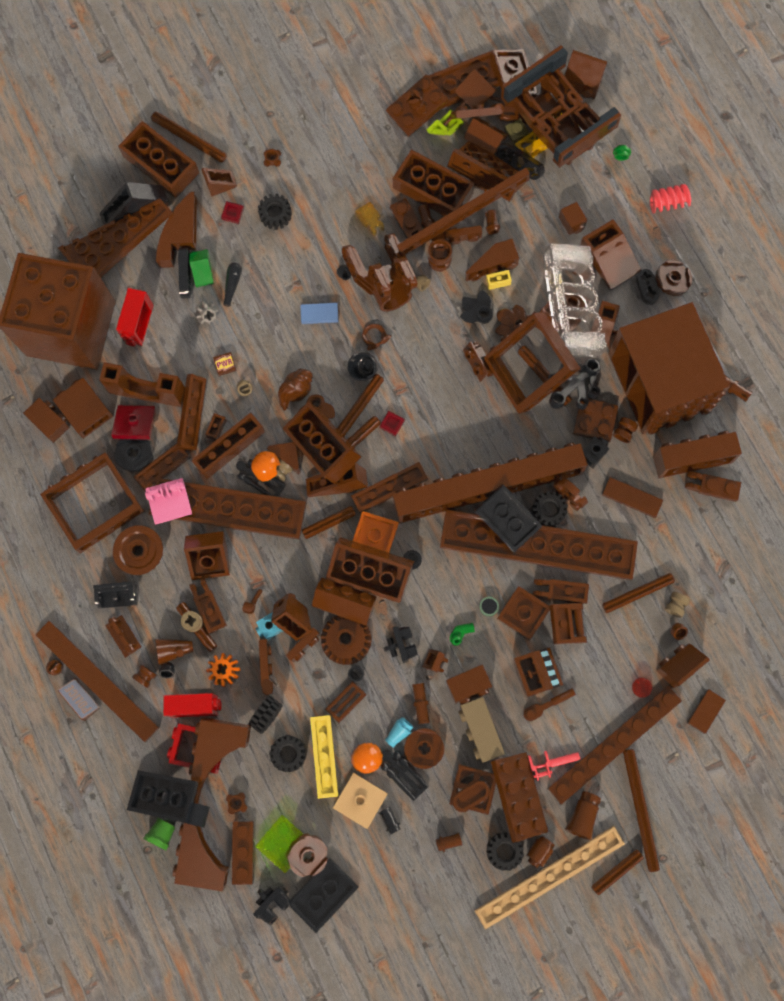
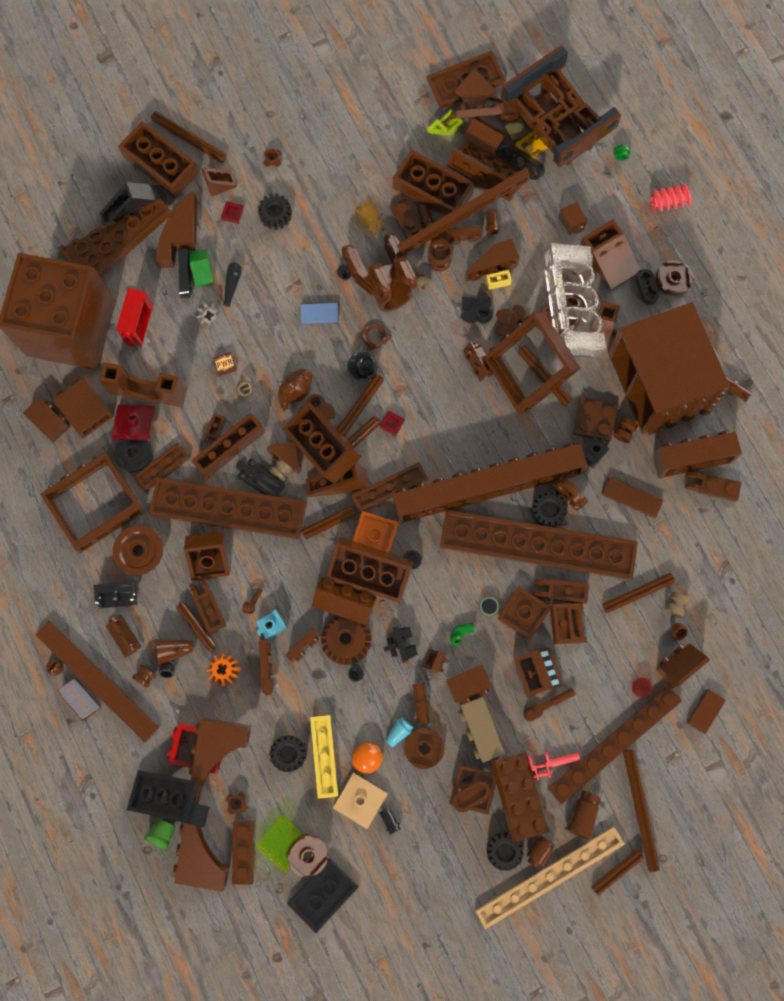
(168, 501): bright pink hinge -> none
(191, 412): reddish brown plate -> none
(191, 705): red window -> none
(194, 623): dark tan wheel -> none
(265, 465): orange hair -> none
(265, 714): black tyre -> none
(268, 901): black hips -> none
(291, 617): reddish brown torso -> none
(340, 696): reddish brown tile -> none
(404, 762): black piece -> none
(417, 105): reddish brown plate -> none
(448, 842): reddish brown pin -> none
(508, 518): black tile -> none
(509, 64): reddish brown tile -> none
(577, 381): black plant -> none
(585, 73): reddish brown slope -> none

